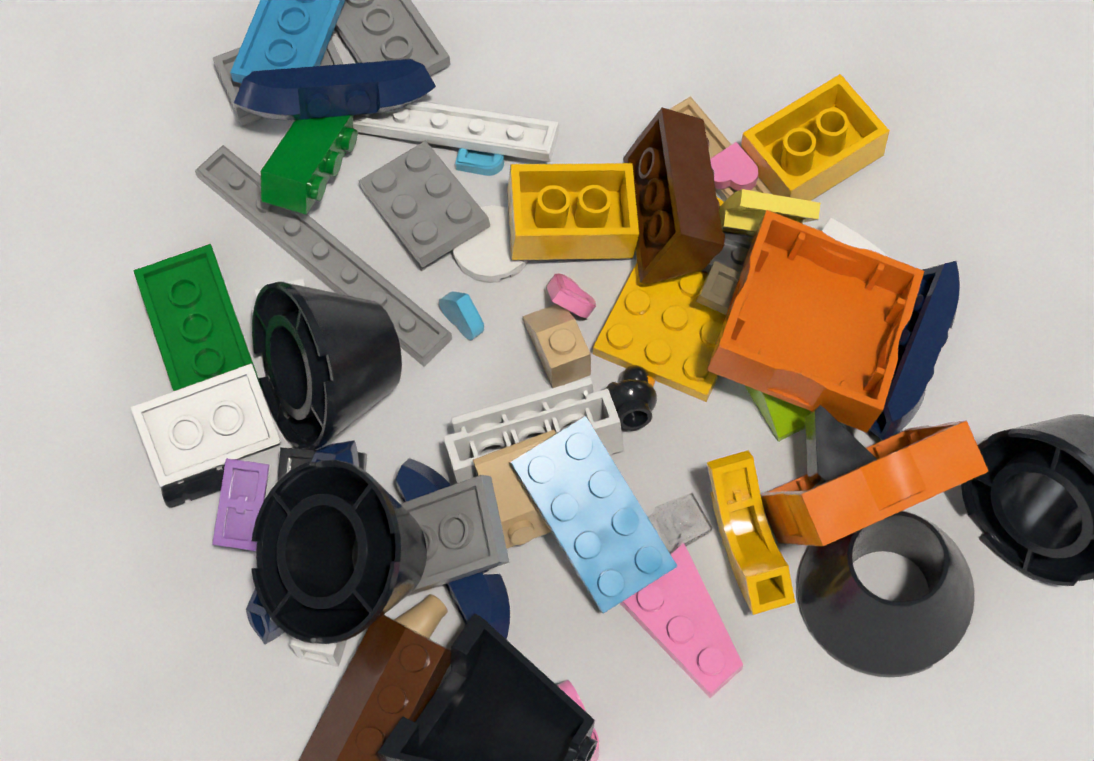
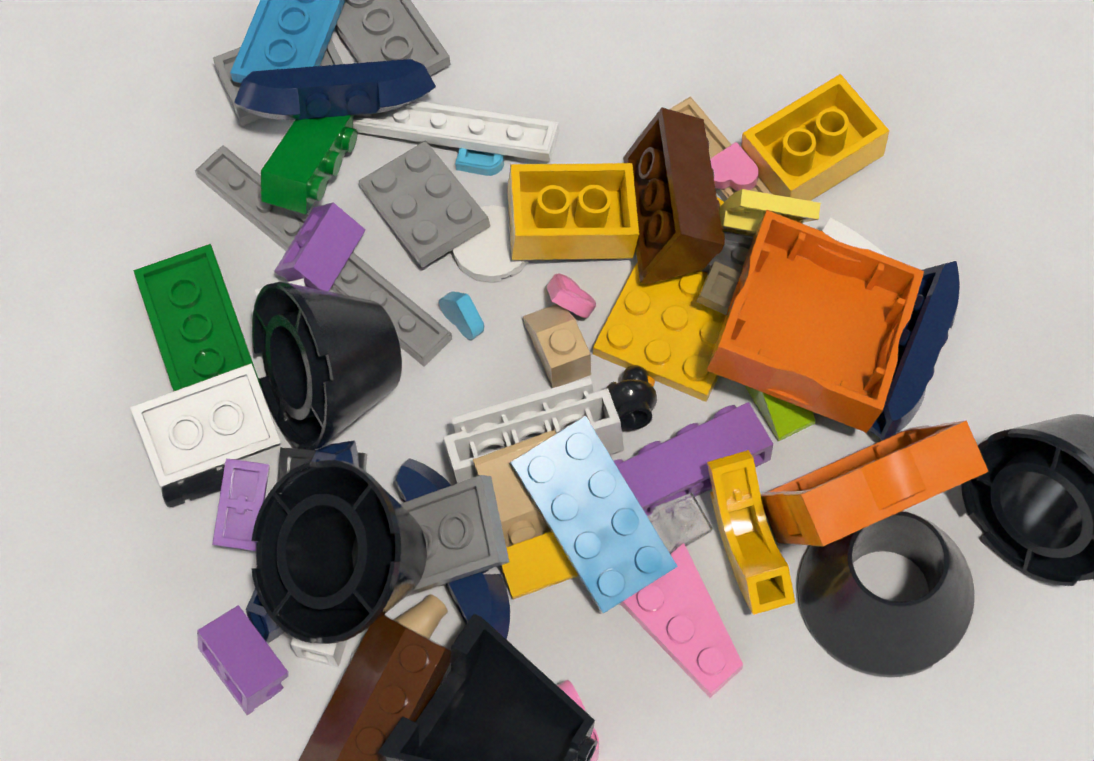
(242, 659): none -> medium lavender hinge
(321, 247): none -> medium lavender hinge
(536, 565): none -> yellow slope
(680, 464): none -> medium lavender brick
(831, 448): black slope -> none

